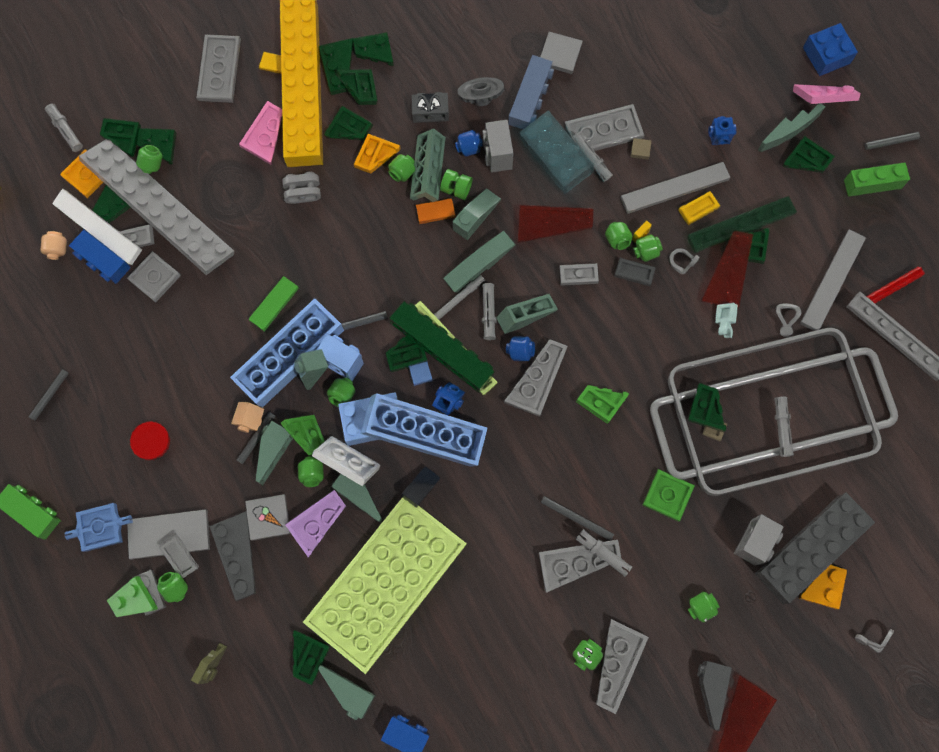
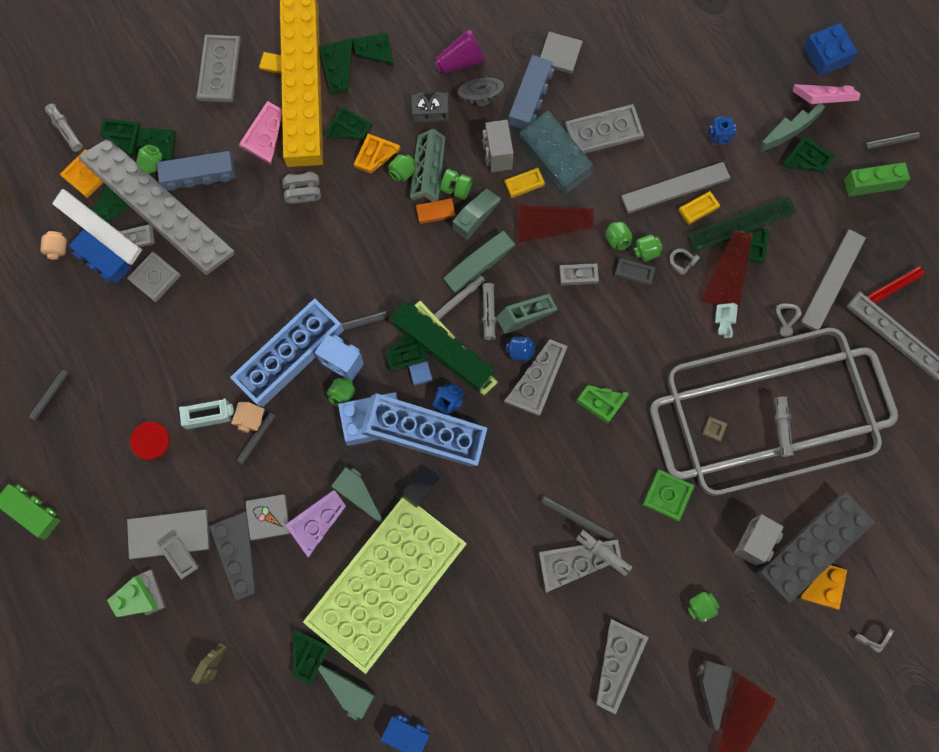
(98, 527): medium blue plate -> none
(172, 587): bright green head -> none
(196, 170): none -> sand blue brick
(226, 411): none -> light aqua window
(272, 447): sand green slope -> none
(273, 303): bright green tile -> none
(305, 432): bright green wing -> none
(310, 367): sand green slope -> none
(310, 472): bright green head -> none
(346, 460): white tile -> none
(360, 85): dark green wing -> none
(460, 54): none -> magenta cone
(469, 143): blue head -> none
(524, 182): none -> yellow tile
(587, 655): bright green head -> none
(598, 164): light grey pin -> none
(640, 148): dark tan tile -> none
(642, 231): yellow tile -> none
(707, 409): dark green wing -> none

